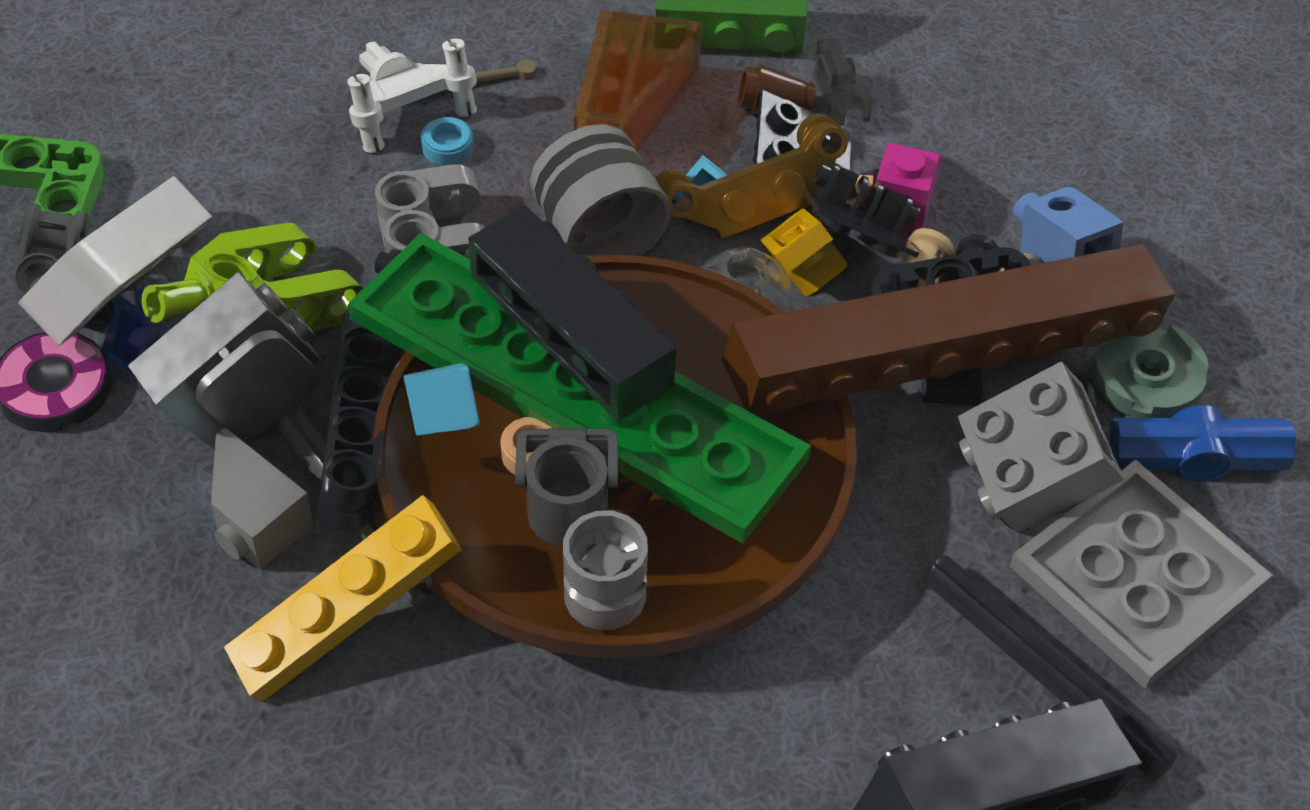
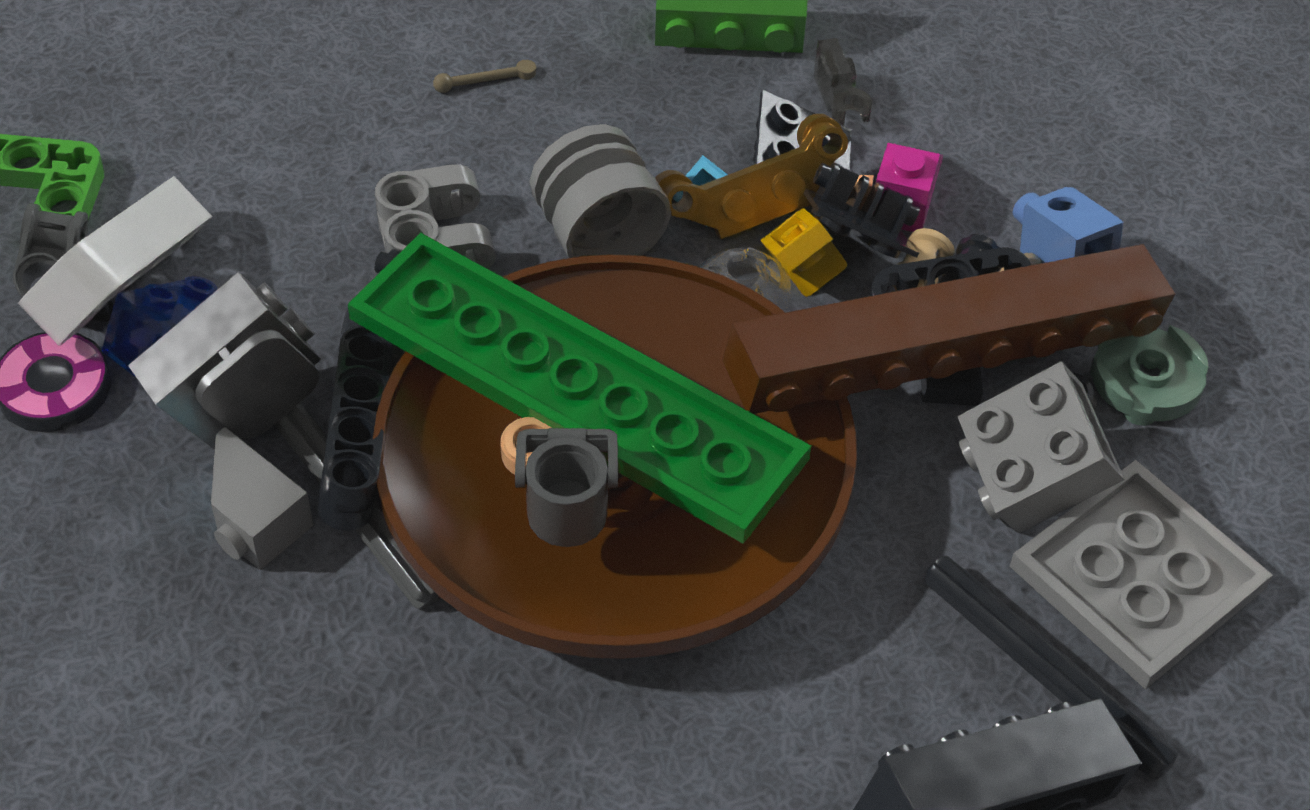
(224, 258): lime piece -> none
(342, 598): yellow plate -> none
(399, 81): white axle -> none
(442, 399): medium azure slope -> none
(447, 141): medium azure tile -> none
(573, 312): black brick -> none
(605, 569): light grey wheel -> none
(636, 71): clear orange wedge -> none
(776, 83): reddish brown cone -> none
(1203, 443): blue piece -> none

